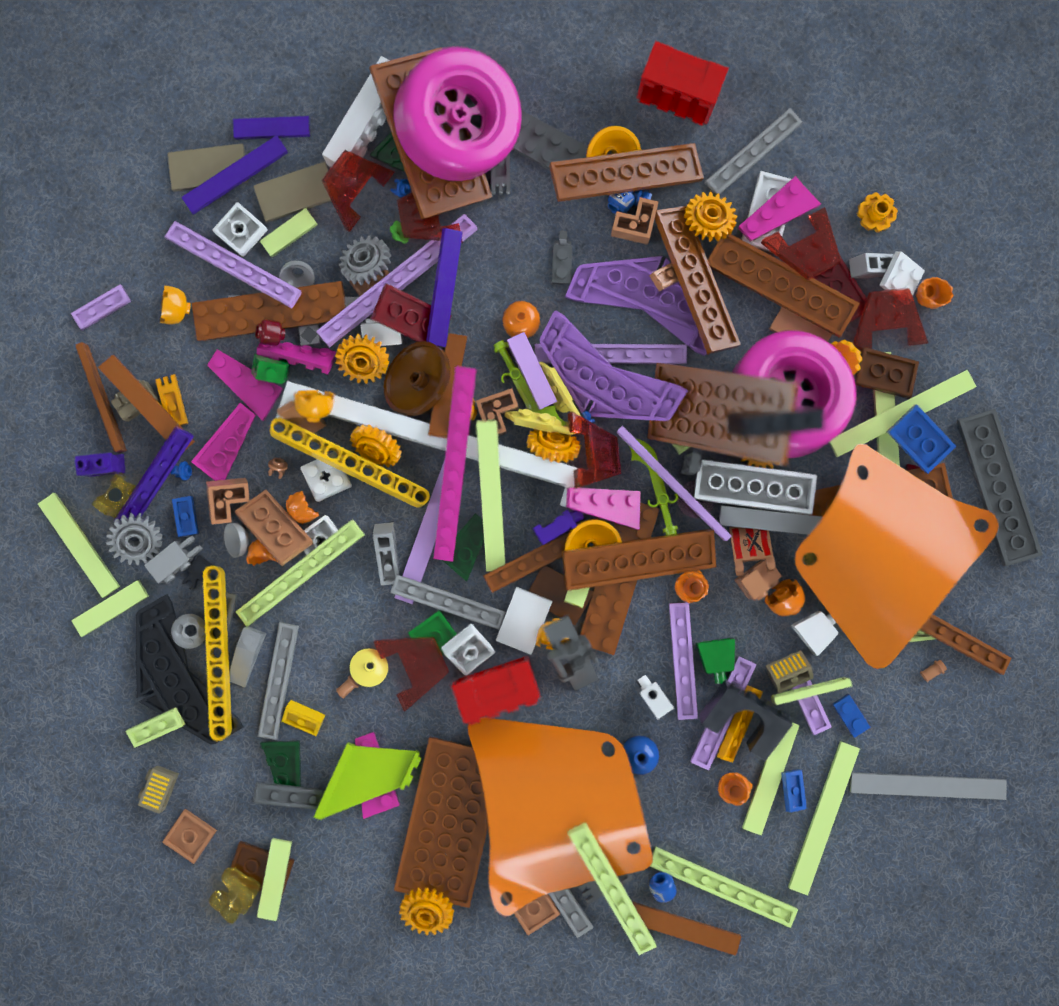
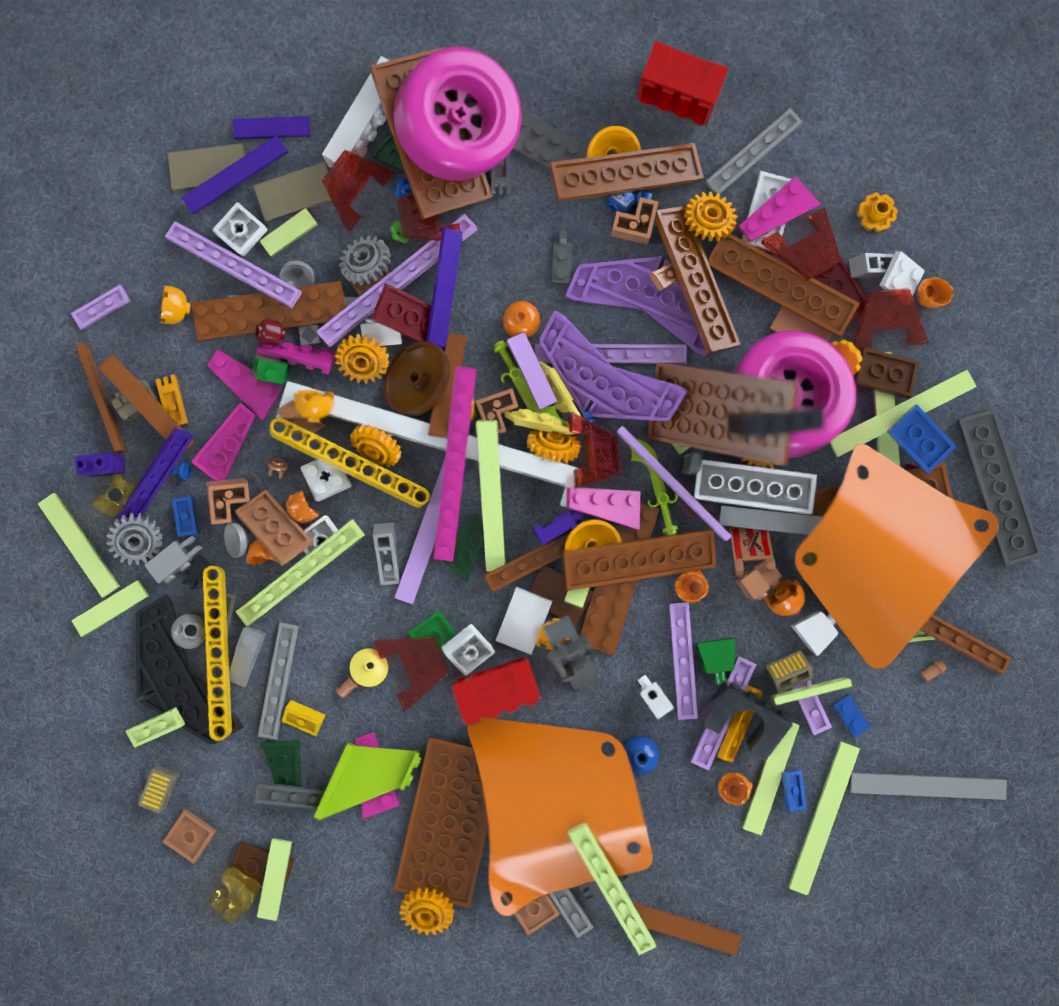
(447, 602): light grey tile -> none
(662, 887): blue head -> none
(723, 887): yellowish green tile -> none

